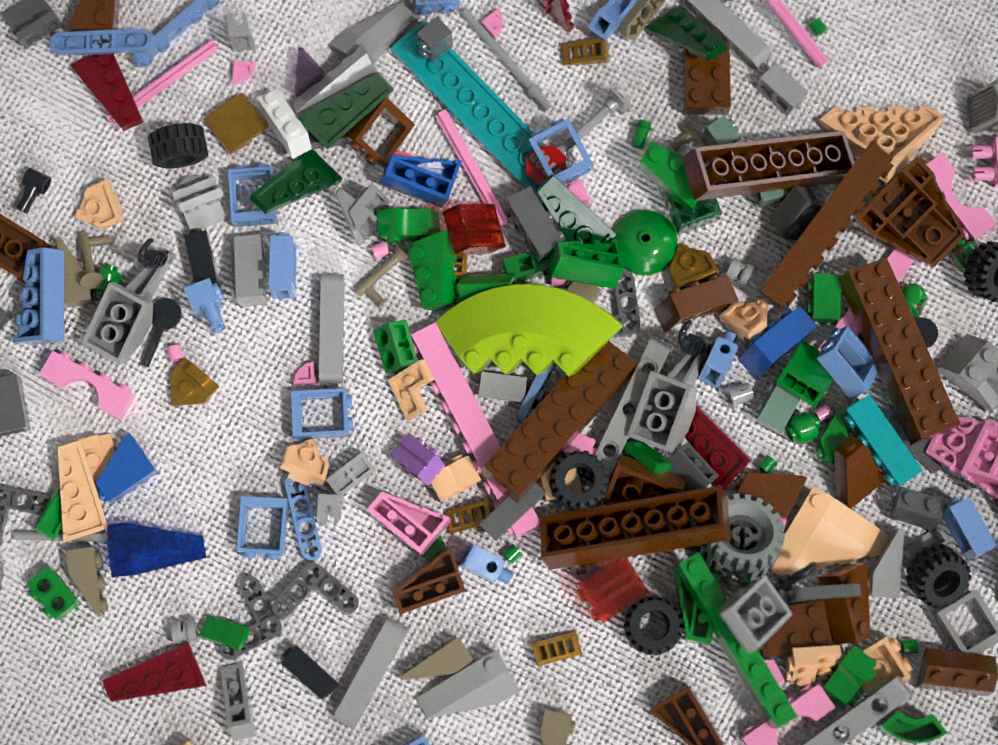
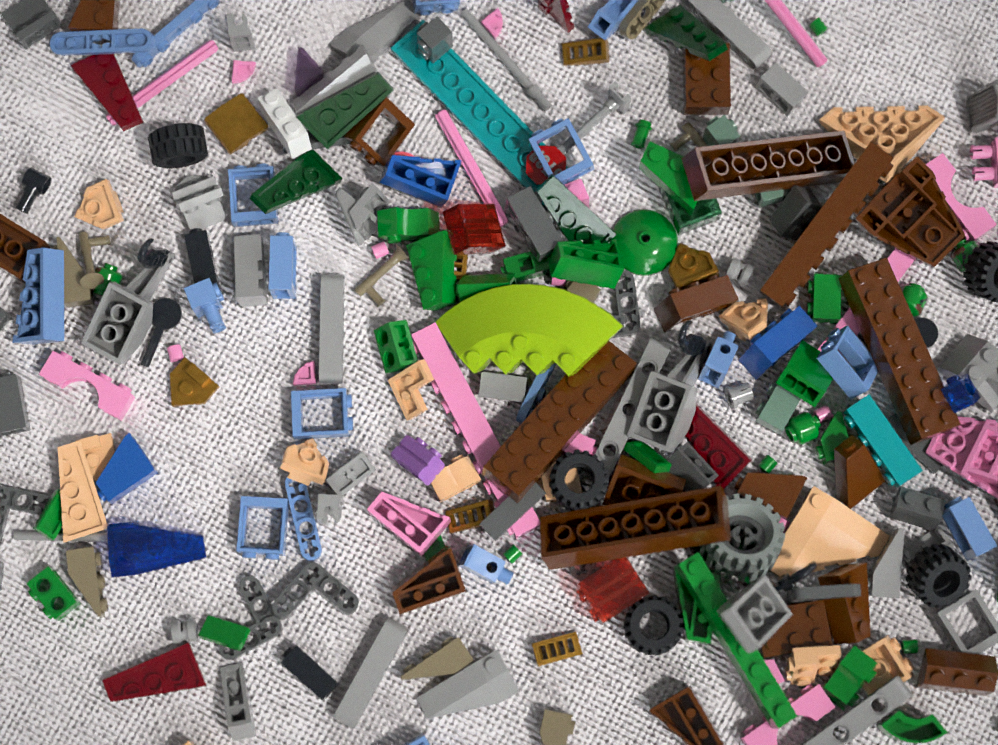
(960, 392): none -> clear blue brick

